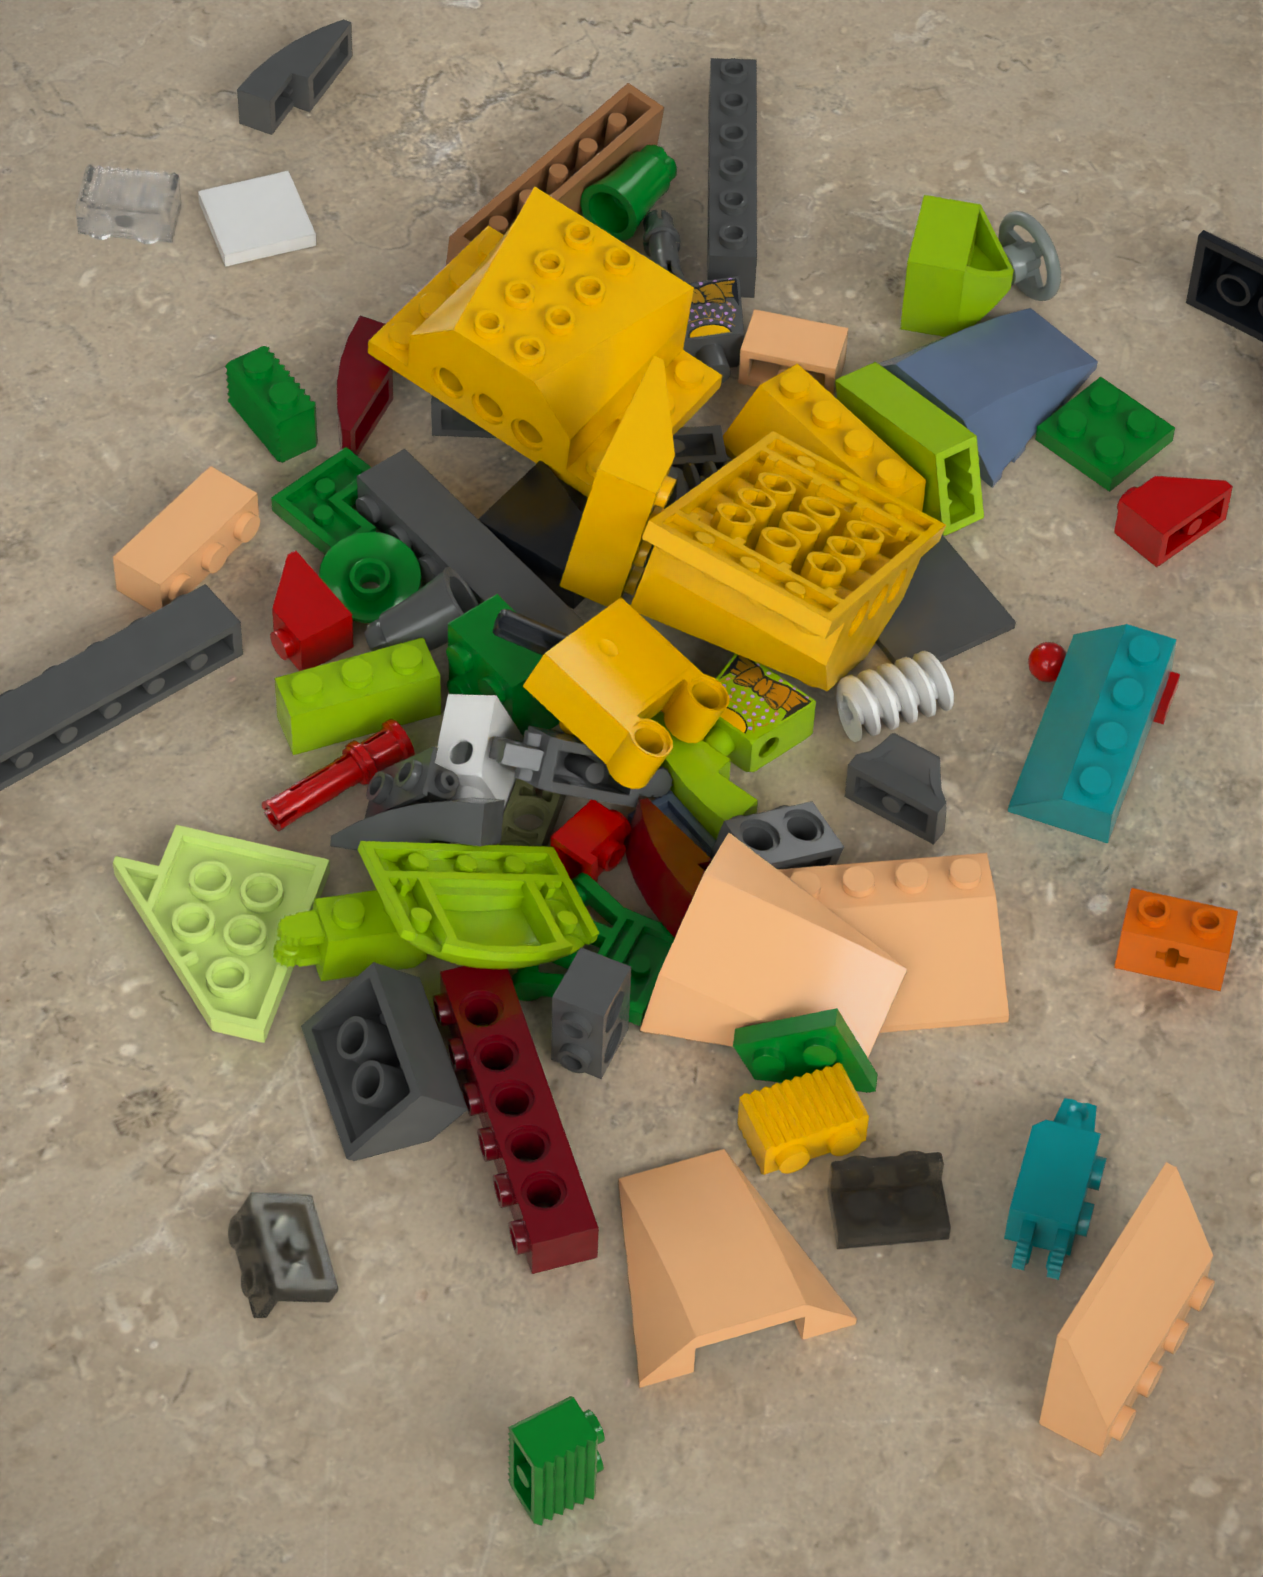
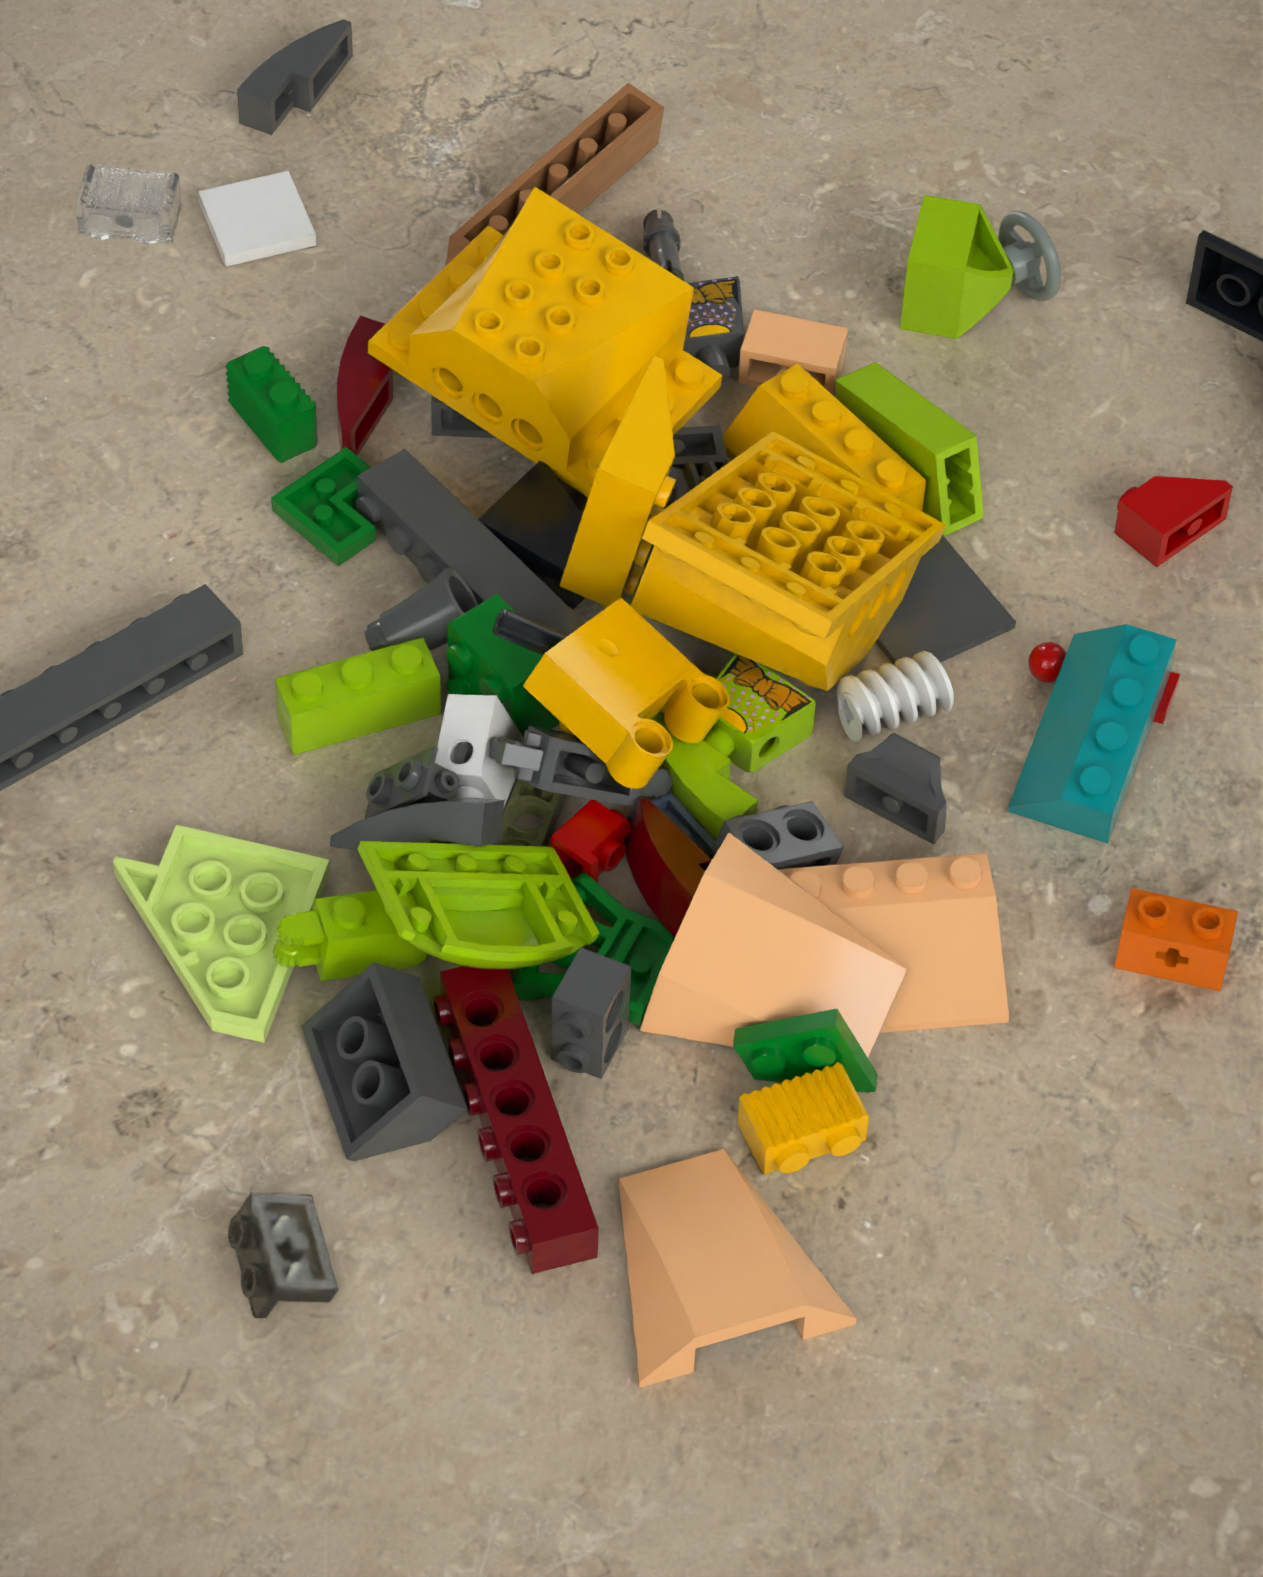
(187, 540): light nougat brick -> none
(308, 617): red slope -> none
(355, 766): red pin -> none
(374, 559): green dish -> none
(555, 1459): green brick -> none
(629, 192): green plant -> none
(732, 172): dark grey brick -> none
(888, 1200): clear smoke bracket -> none
(998, 381): sand blue wedge -> none
(1053, 1186): teal hinge -> none
(1105, 434): green plate -> none
(1129, 1318): light nougat slope -> none

